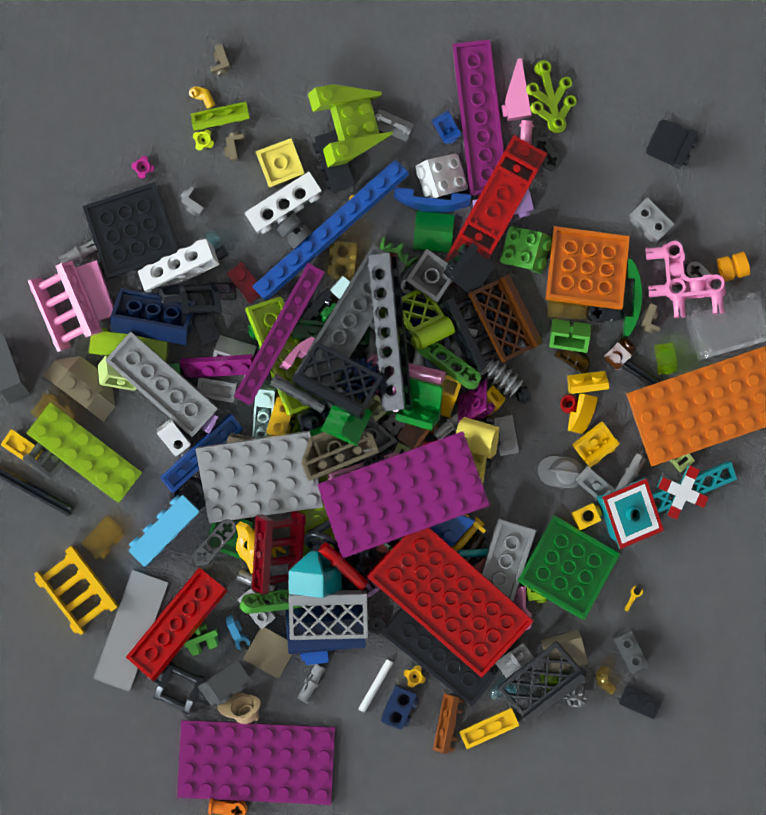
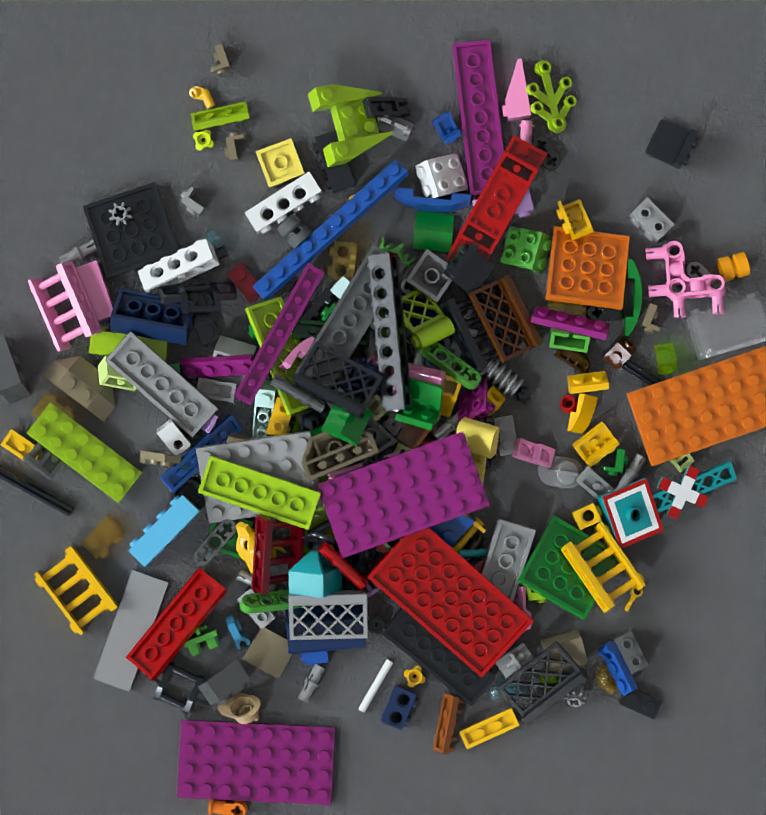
(125, 215): none -> light grey gear
(143, 161): dark pink plate -> none
(148, 457): none -> dark tan hinge
(259, 492): none -> lime plate
(385, 107): none -> black hinge
(533, 453): none -> bright pink slope
(570, 323): none -> magenta plate
(575, 218): none -> yellow bracket
(584, 568): none -> yellow fence
(617, 667): none -> blue plate
(620, 460): none -> green bracket

